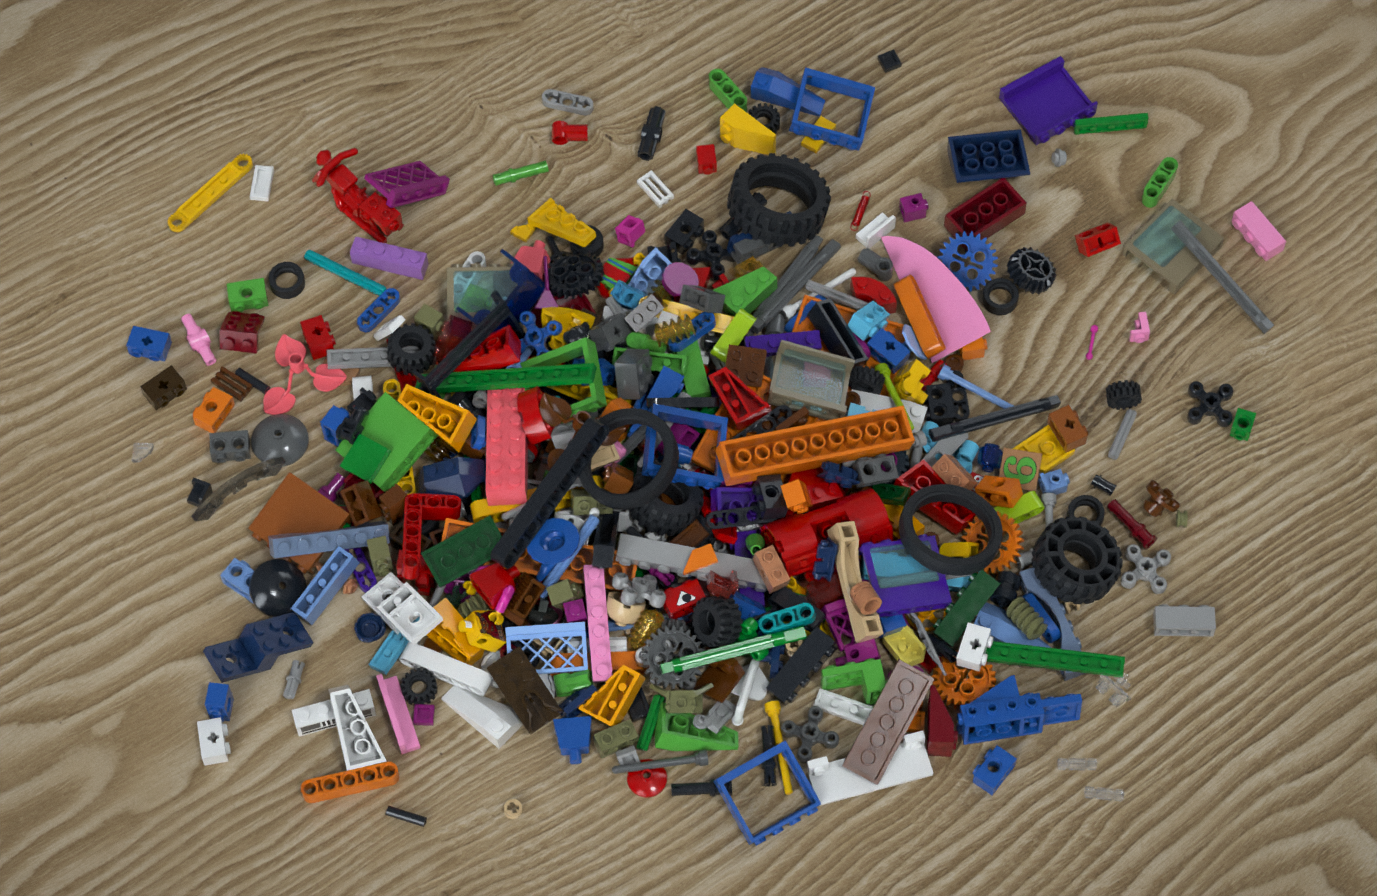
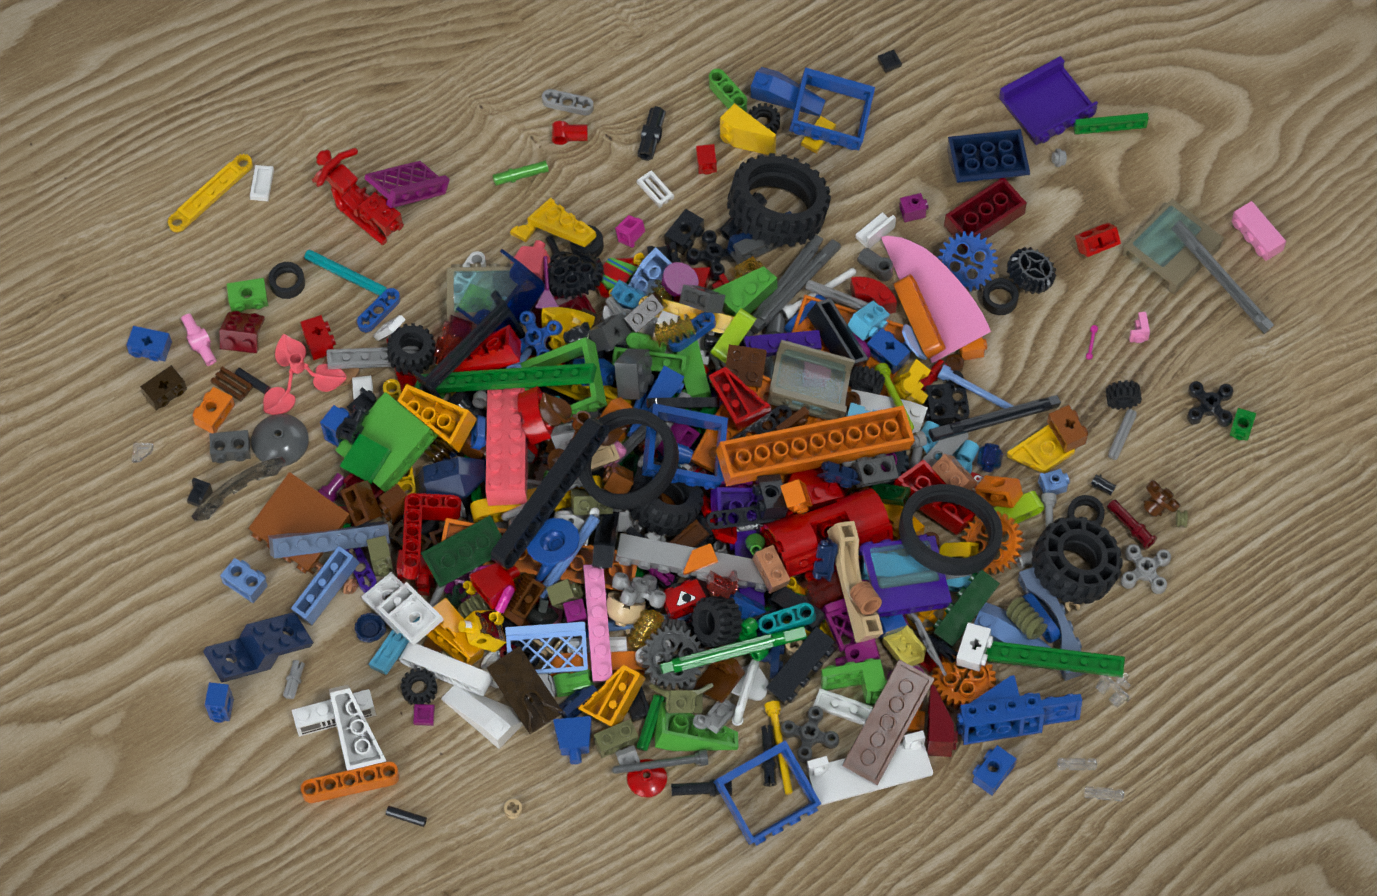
(208, 731): white brick -> none
(265, 587): black dish -> none
(389, 258): medium lavender brick -> none
(398, 714): bright pink fence -> none
(430, 319): olive brick -> none
(860, 210): red piece -> none
(1007, 590): black wheel -> none
(1022, 466): tile -> none
(1158, 189): bright green beam -> none
(1184, 620): light grey brick -> none

